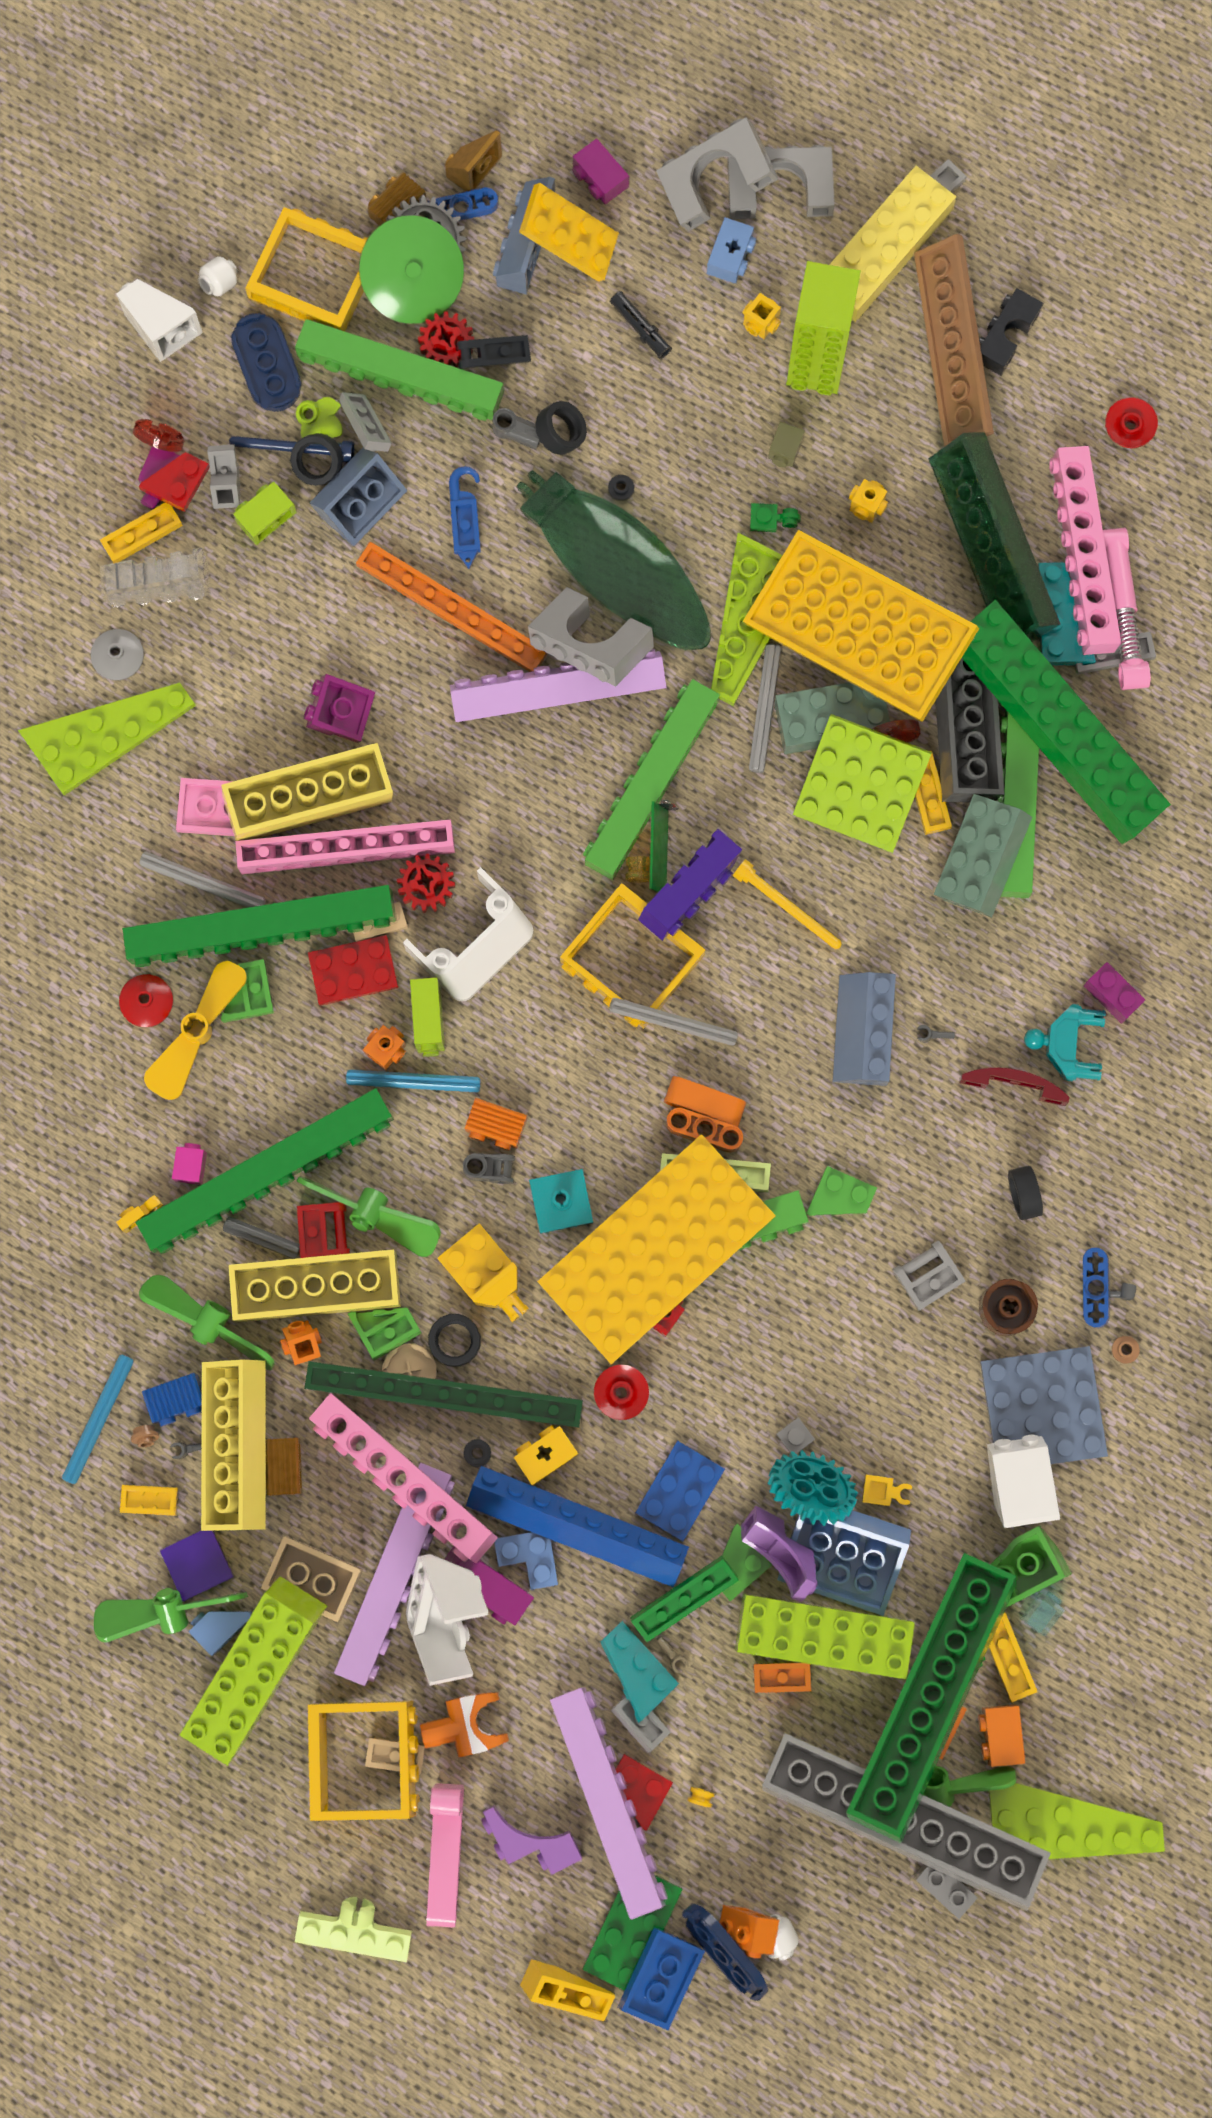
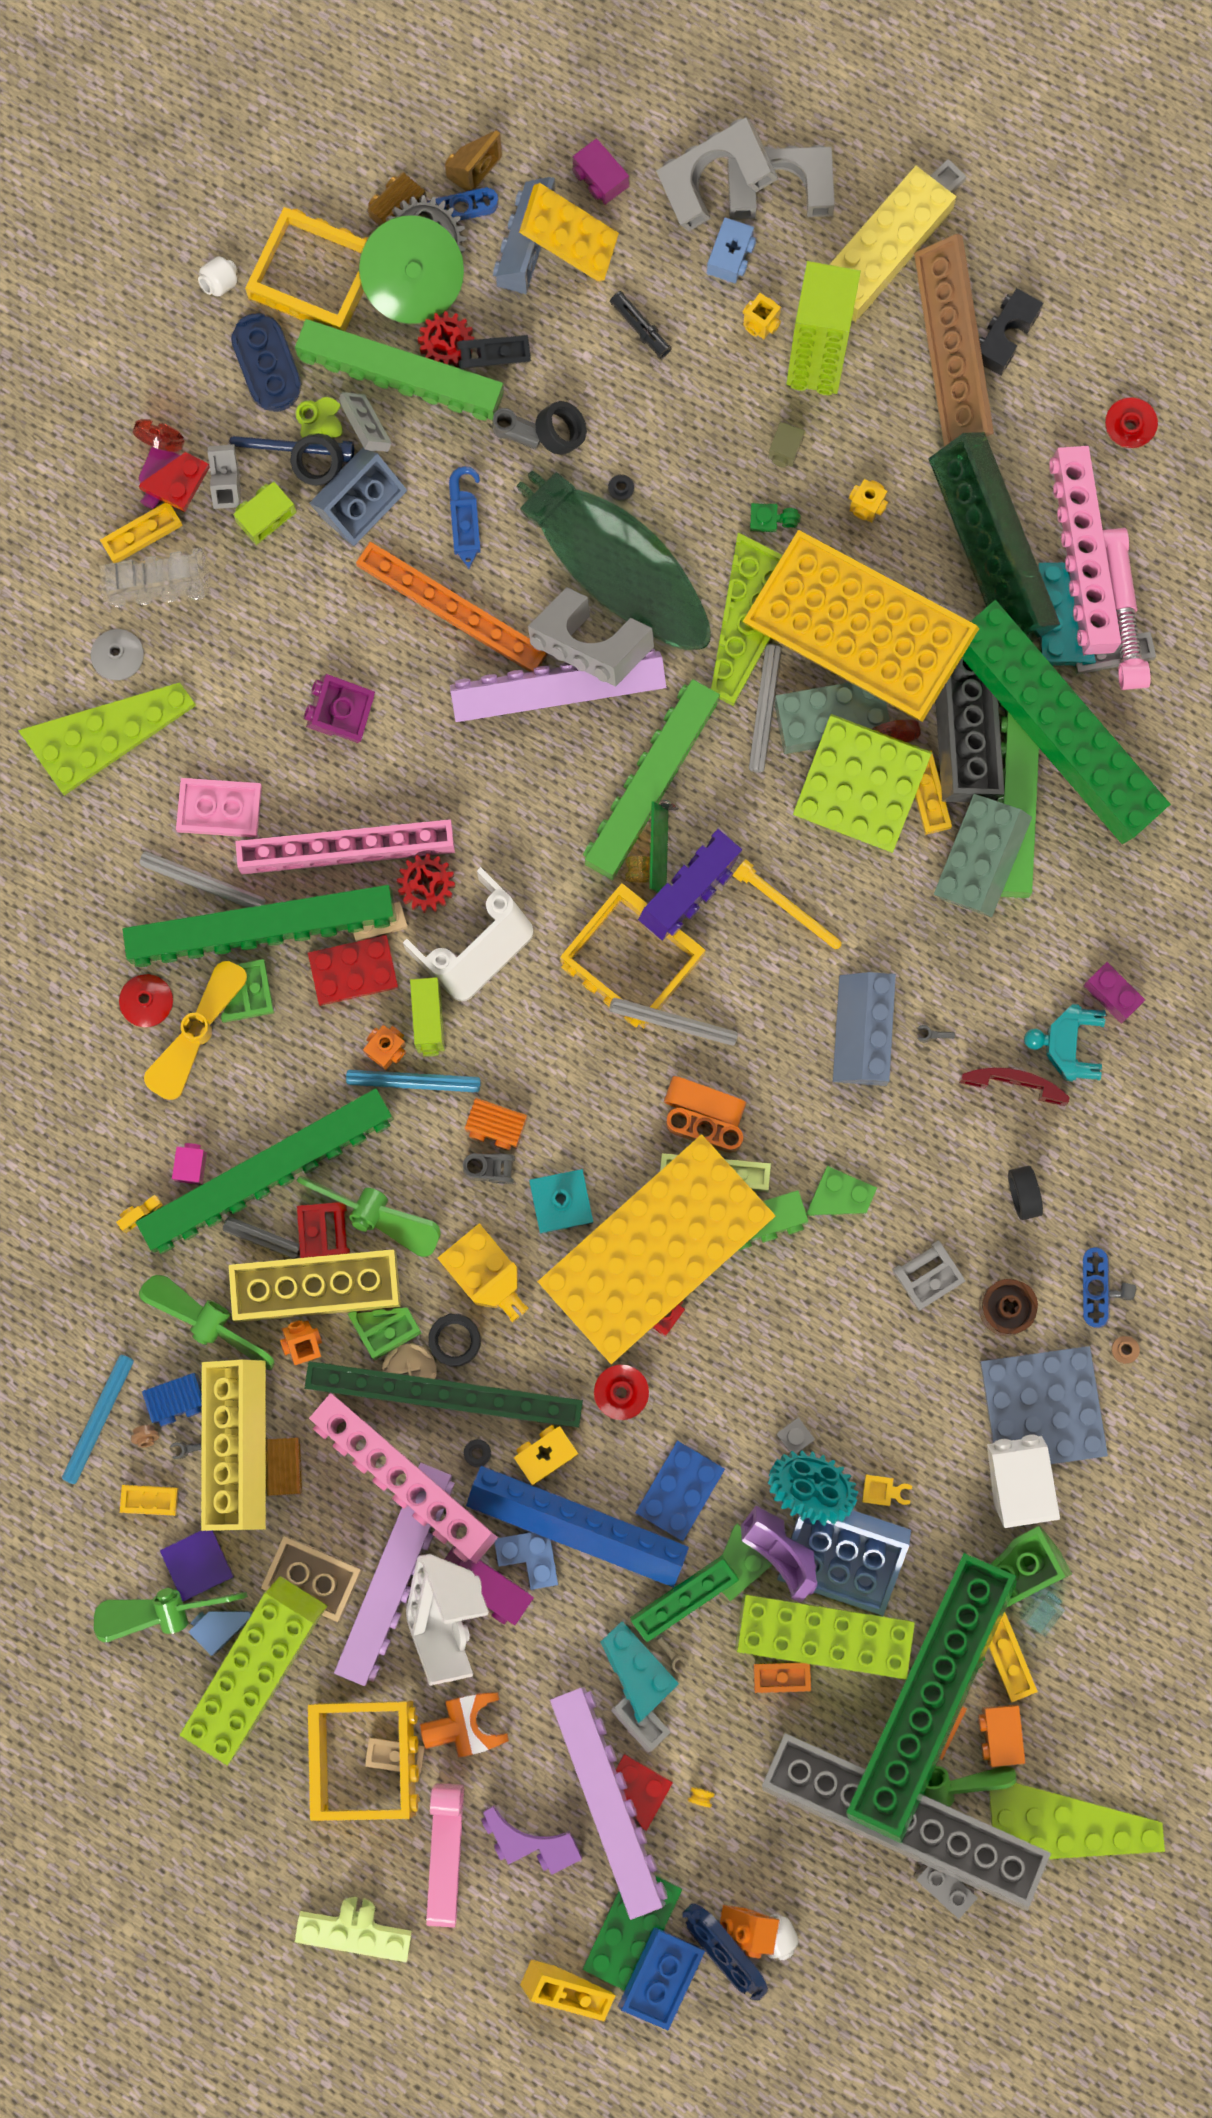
(158, 318): white slope -> none
(307, 793): light yellow brick -> none

